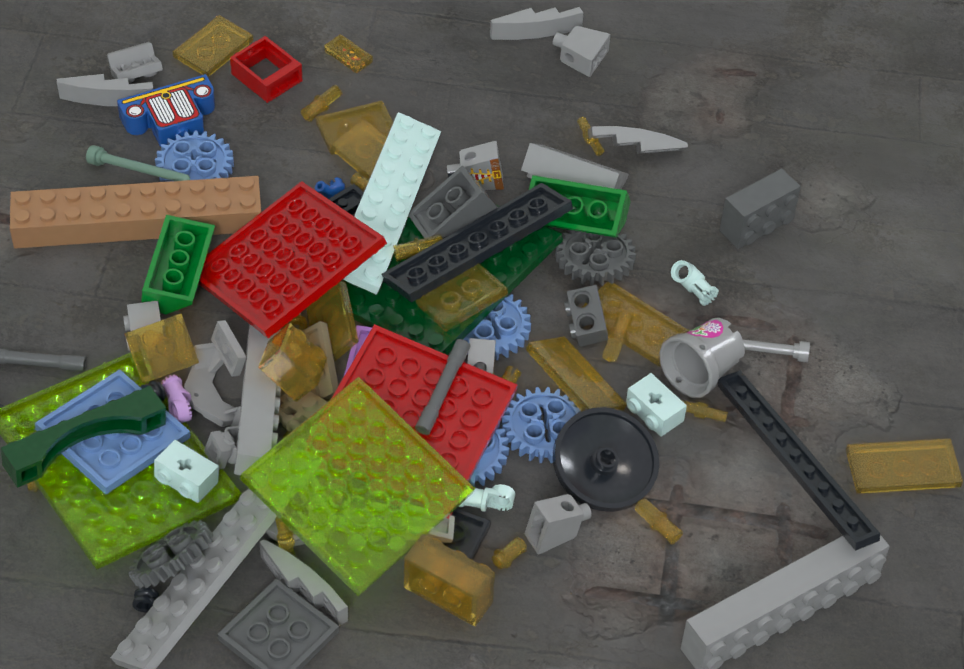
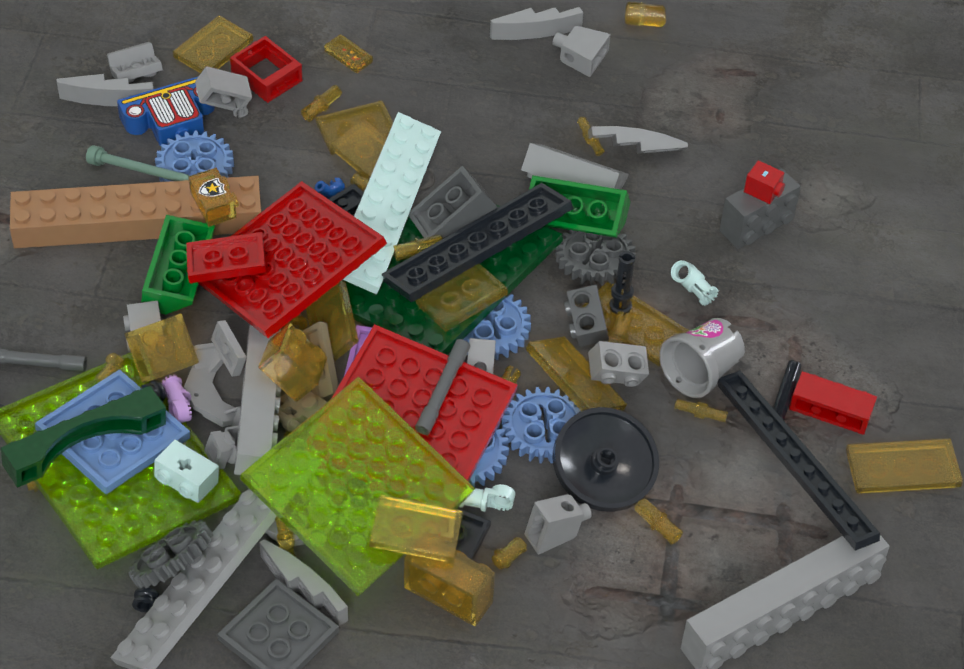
(114, 363): none -> clear yellow arm
(213, 196): none -> clear yellow brick
(224, 90): none -> light grey hinge
(225, 257): none -> red plate
(416, 528): none -> clear yellow tile
(483, 164): light grey torso -> none
(618, 363): none -> light grey brick
(625, 264): none -> black pin
(645, 14): none -> clear yellow arm
(655, 405): light aqua brick -> none
(764, 182): none -> red brick
(787, 388): none -> black axle
(798, 350): light grey piece -> none
(833, 402): none -> red brick

